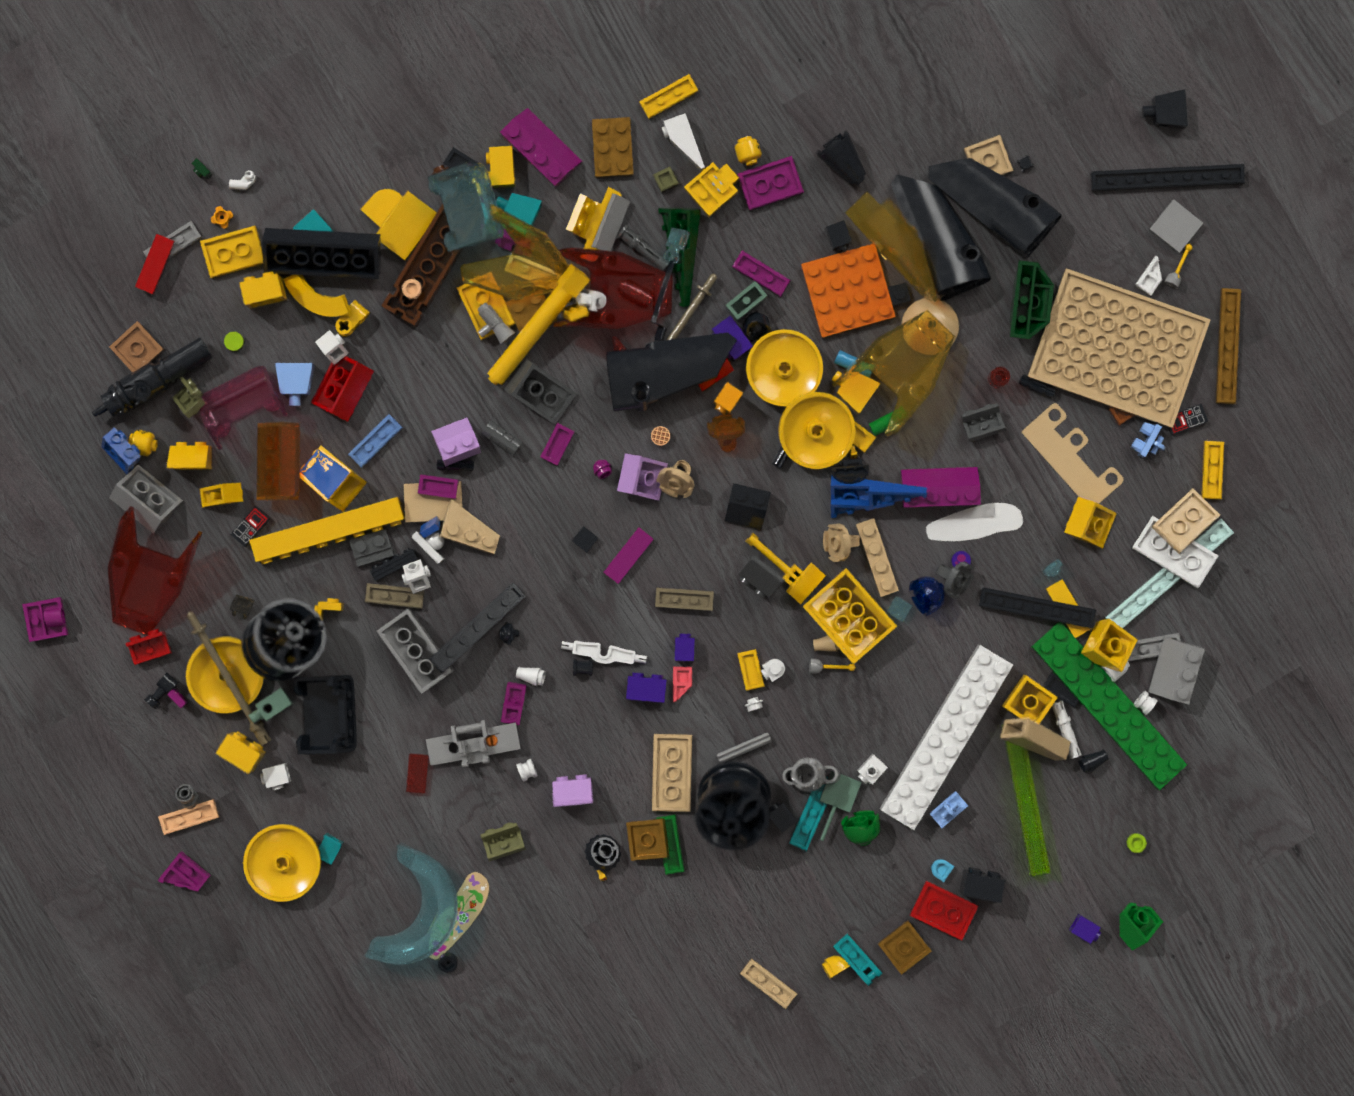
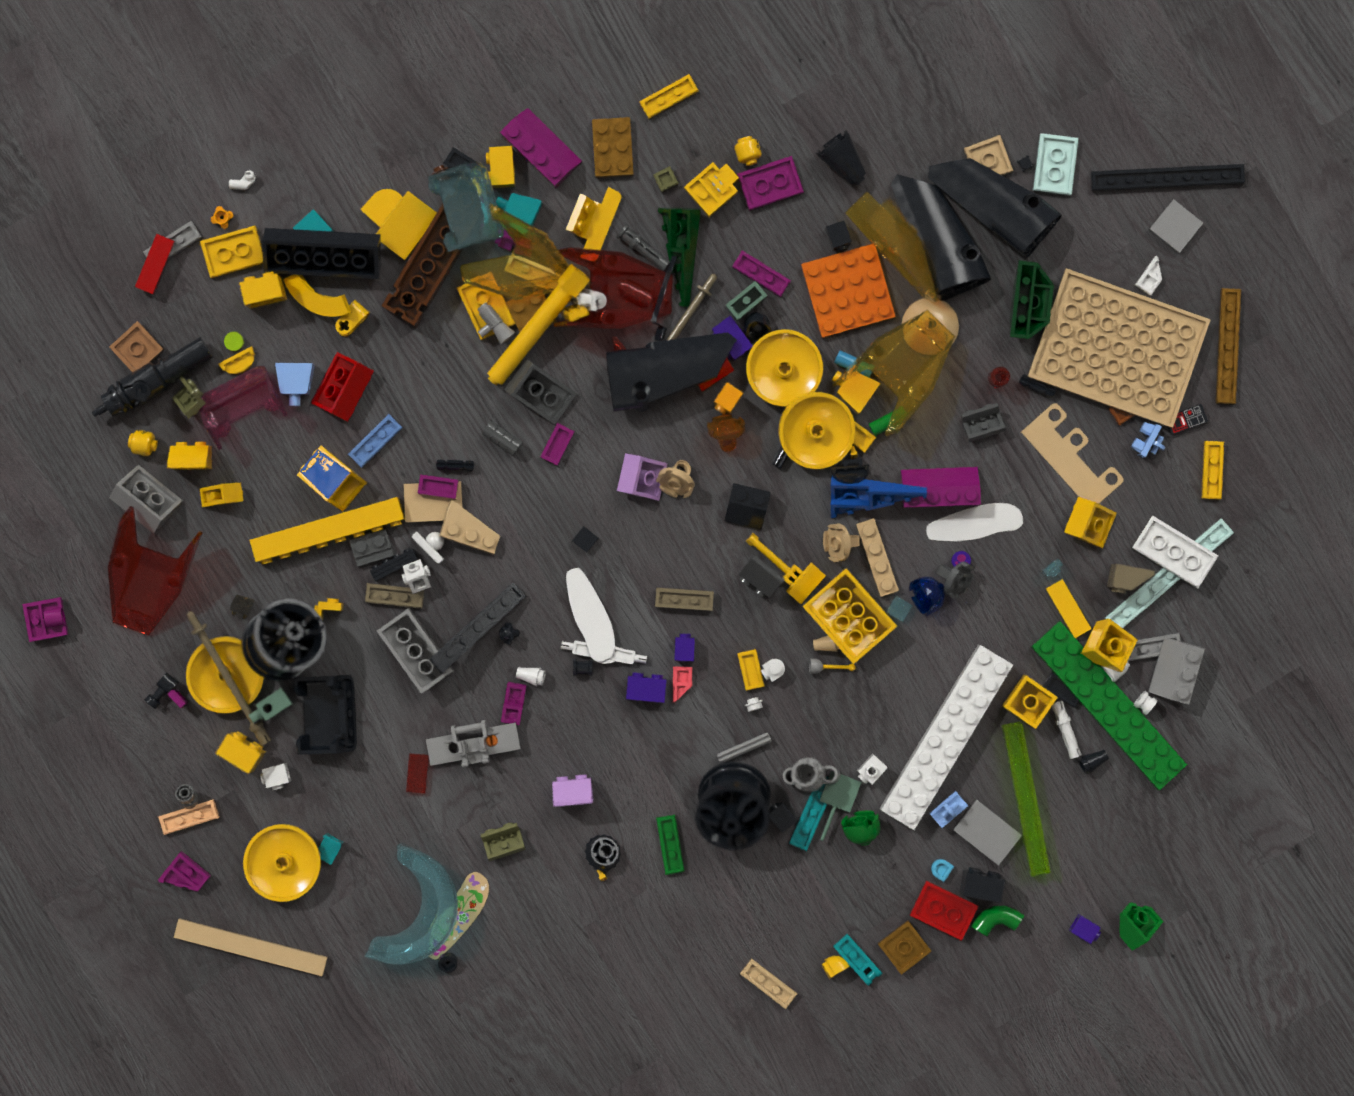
(122, 453): blue plate -> none
(148, 647): red bracket -> none
(200, 169): dark green plate -> none
(240, 362): none -> yellow tile
(250, 526): black tile -> none
(250, 947): none -> tan tile
(278, 461): clear orange brick -> none
(332, 346): white brick -> none
(412, 289): light nougat tile -> none
(430, 527): blue tile -> none
(456, 441): lavender slope -> none
(527, 770): white wheel -> none
(590, 615): none -> white sticker
(602, 469): magenta plate -> none
(611, 223): light grey tile -> none
(628, 555): magenta tile -> none
(647, 839): pearl gold plate -> none
(660, 435): tile -> none
(672, 772): tan tile -> none
(676, 242): clear light blue plate -> none
(682, 138): white slope -> none
(899, 294): black plate -> none
(987, 832): none -> light grey tile
(997, 916): none -> green cylinder
(1035, 738): tan slope -> none
(1037, 607): black tile -> none
(1055, 164): none -> light aqua tile
(1126, 577): none -> dark tan slope
(1136, 843): lime tile -> none
(1168, 110): black torso -> none
(1174, 279): hinge -> none
(1186, 521): tan tile -> none

